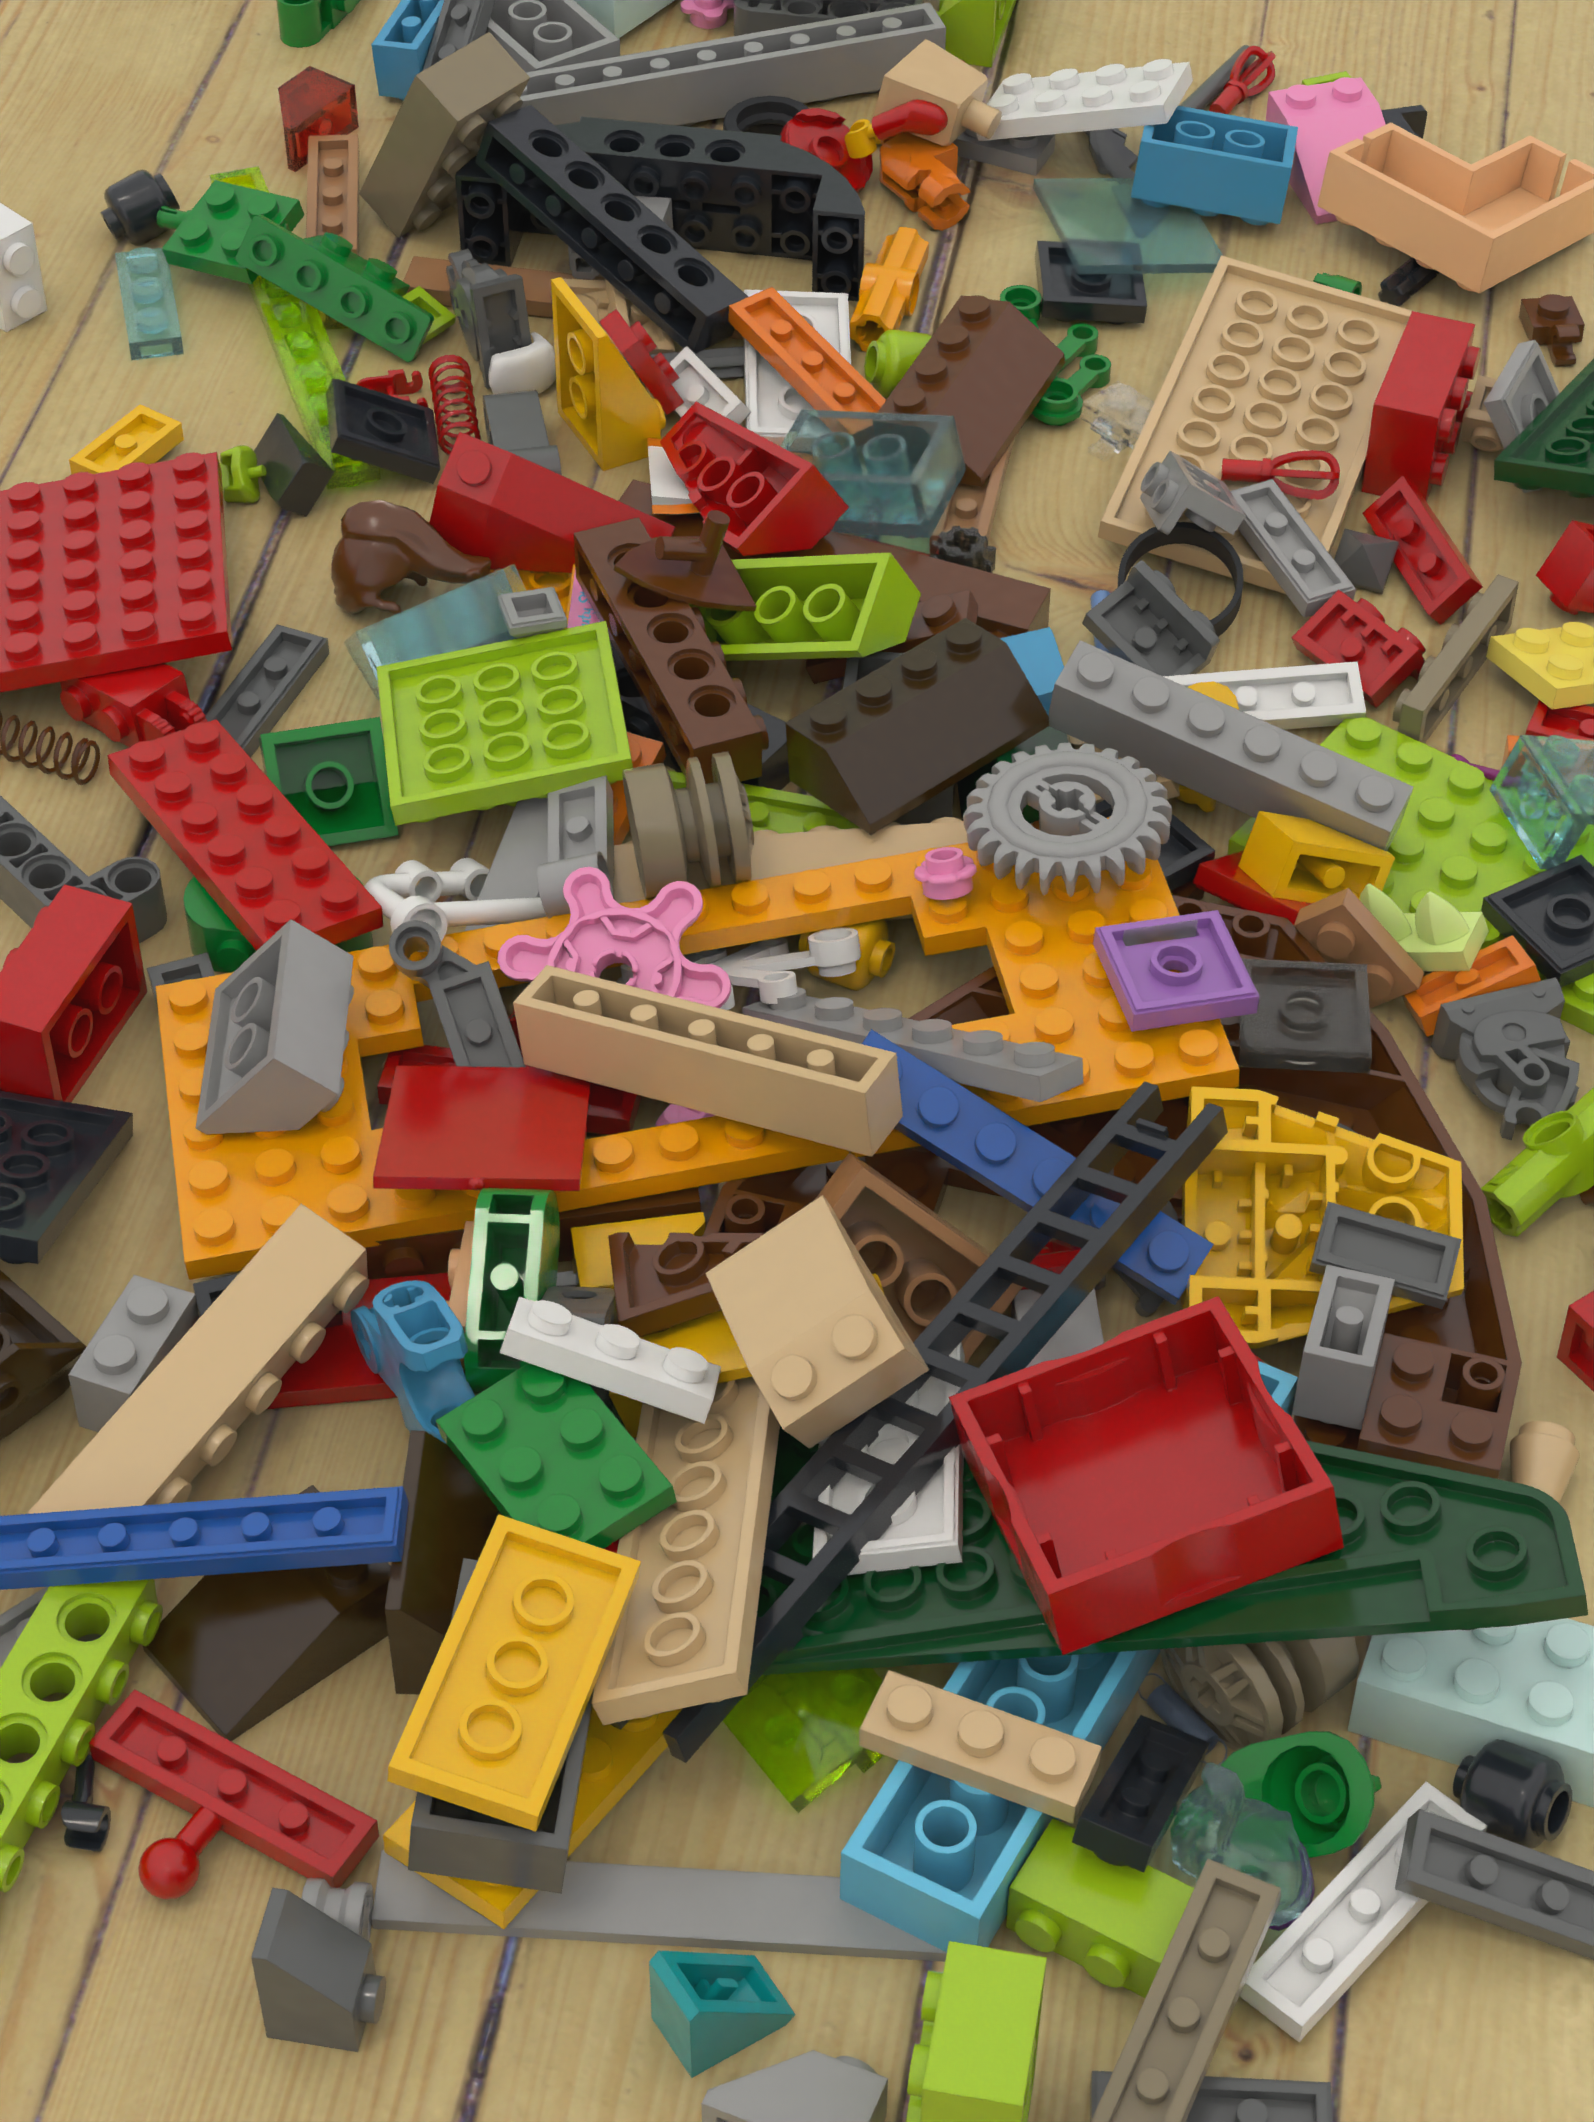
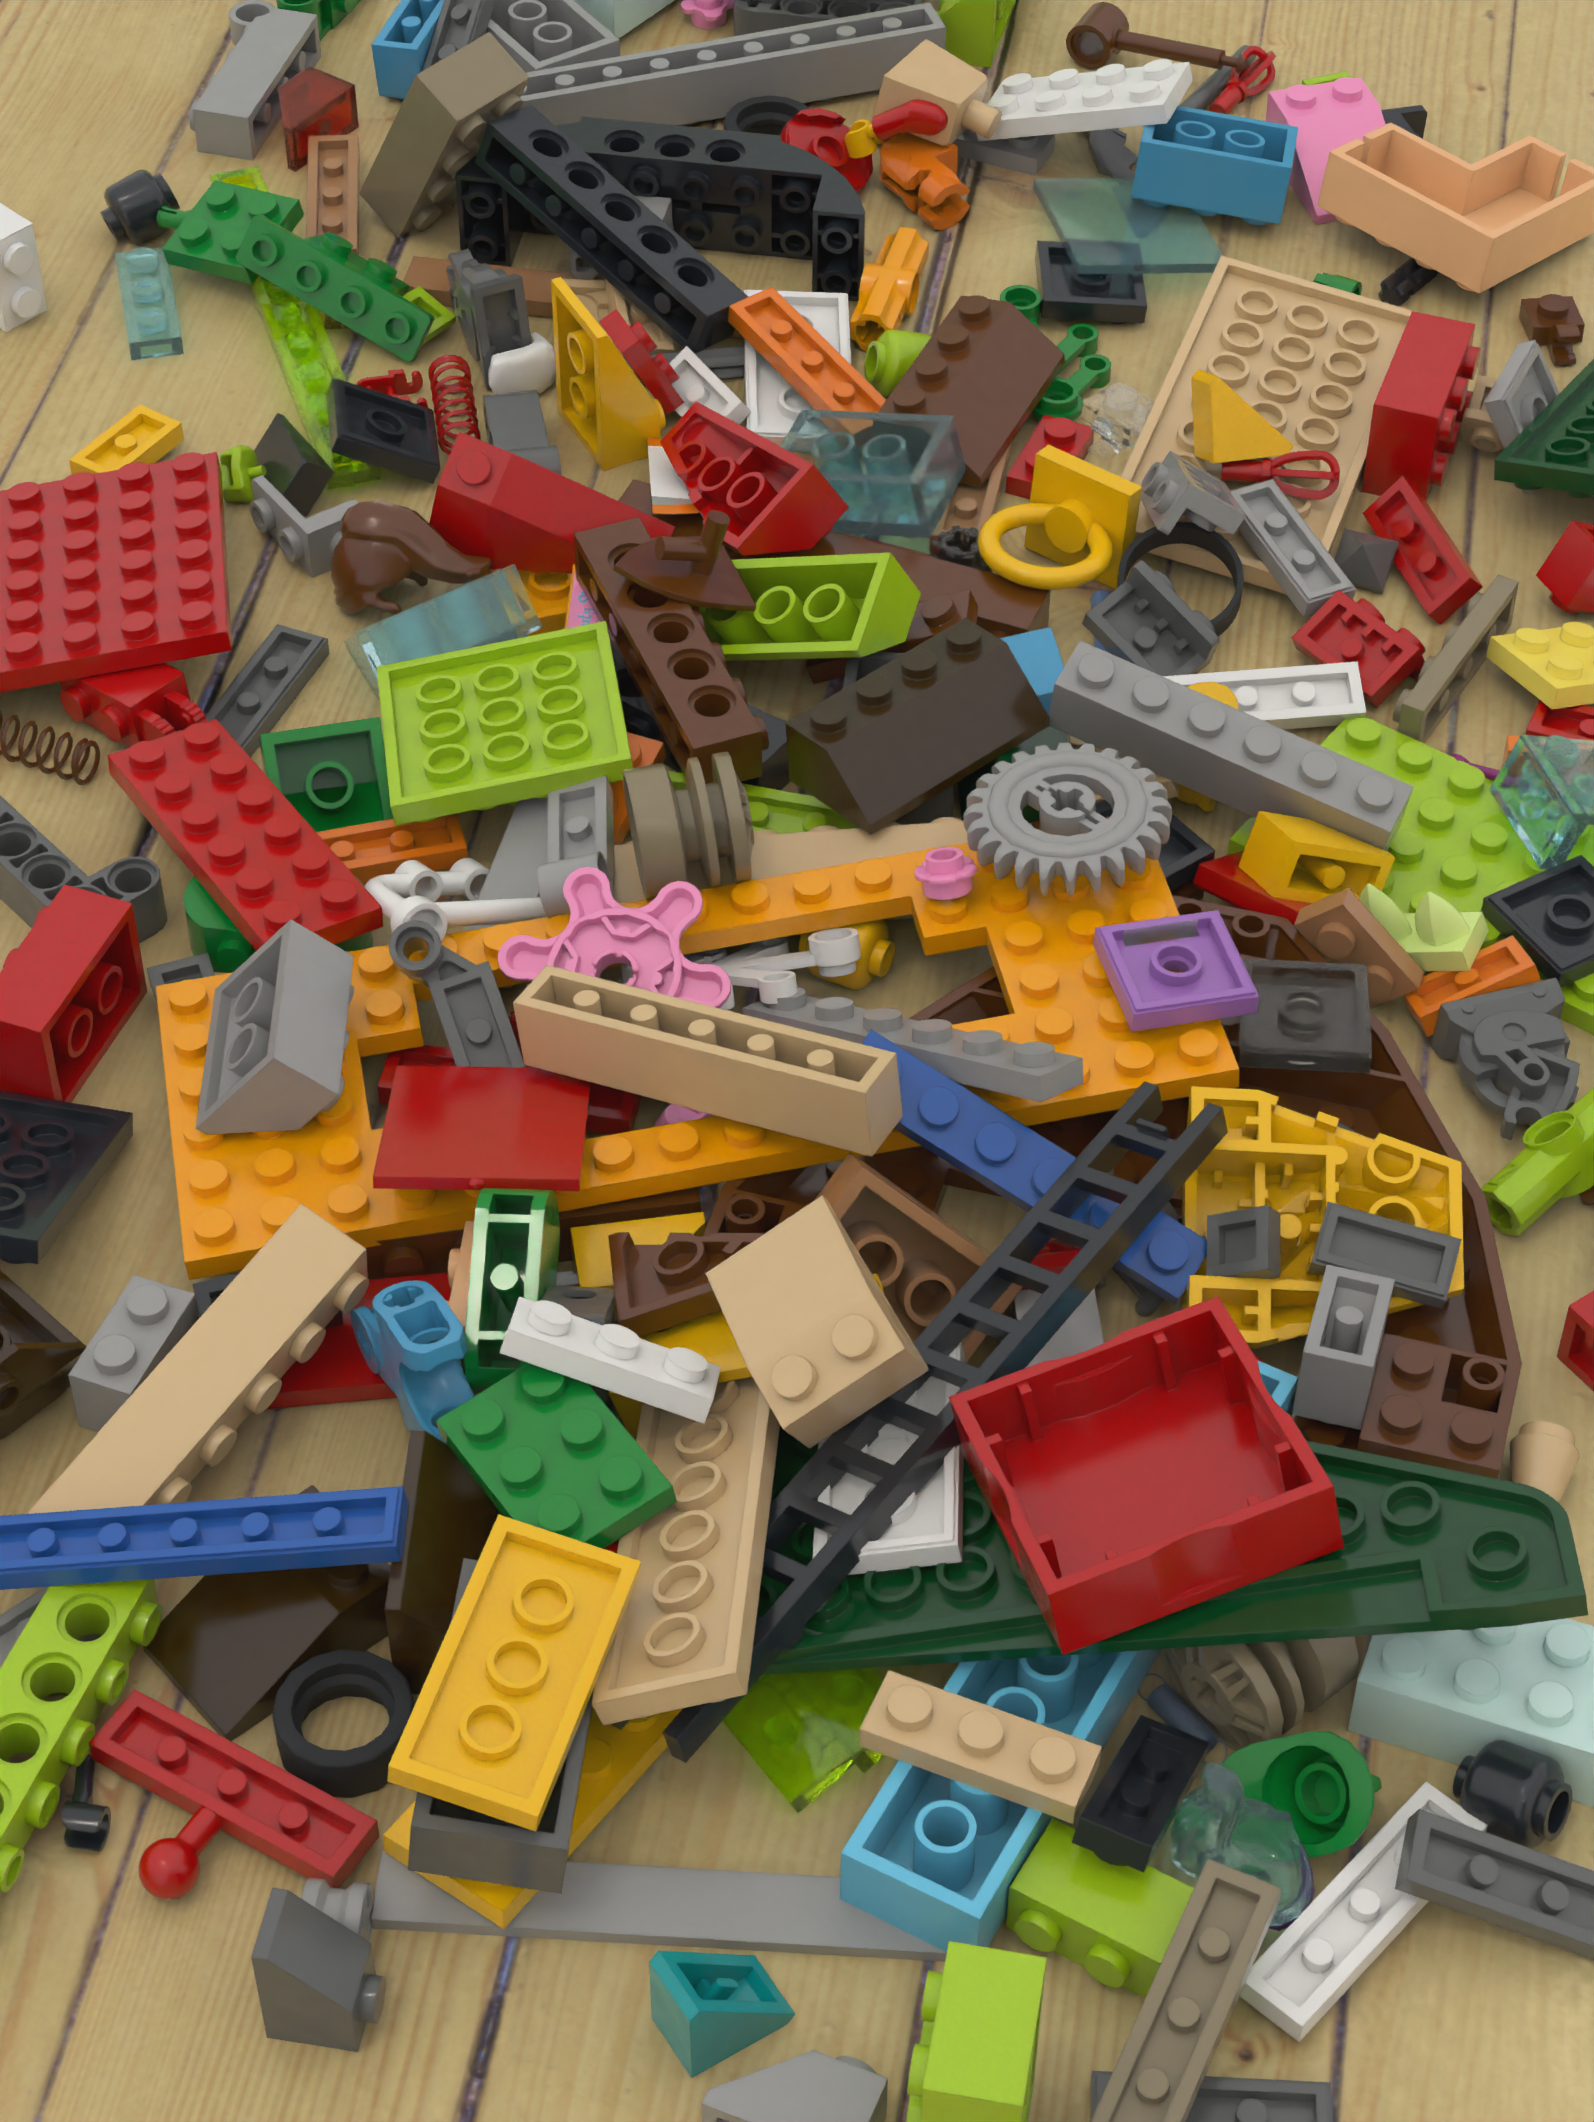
(243, 96): none -> light grey hinge
(300, 539): none -> light grey bracket
(329, 1678): none -> black tyre
(382, 846): none -> orange plate
(532, 612): light grey slope -> none
(1057, 432): none -> red plate
(1073, 517): none -> yellow tile
(1106, 32): none -> reddish brown piece
(1228, 426): none -> yellow slope
(1244, 1243): none -> dark grey plate

